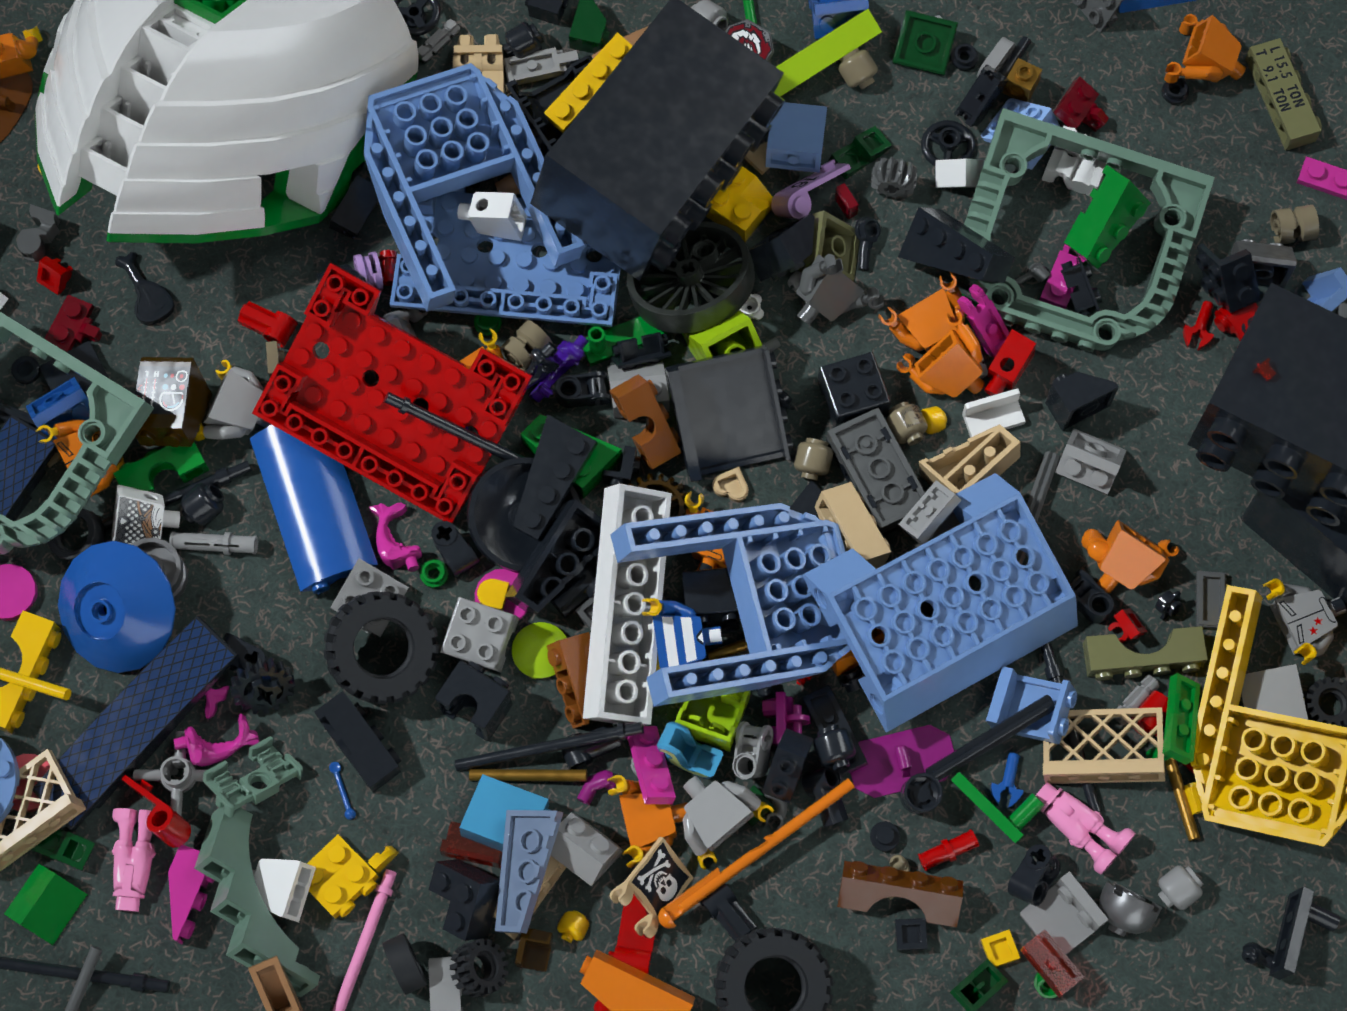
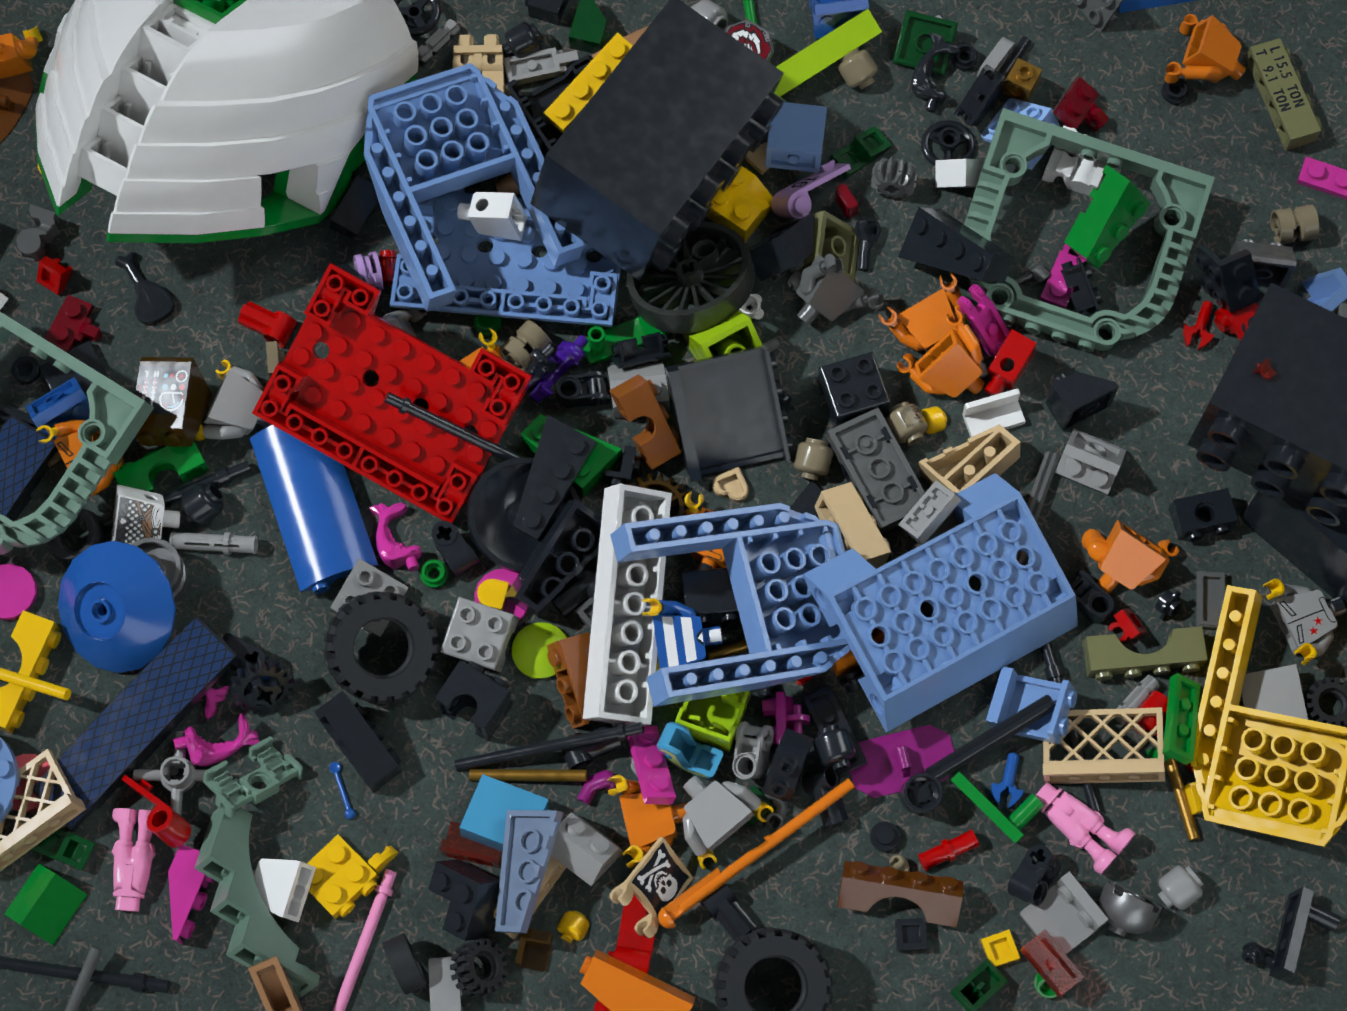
(921, 81): none -> black animal
(1215, 504): none -> black brick

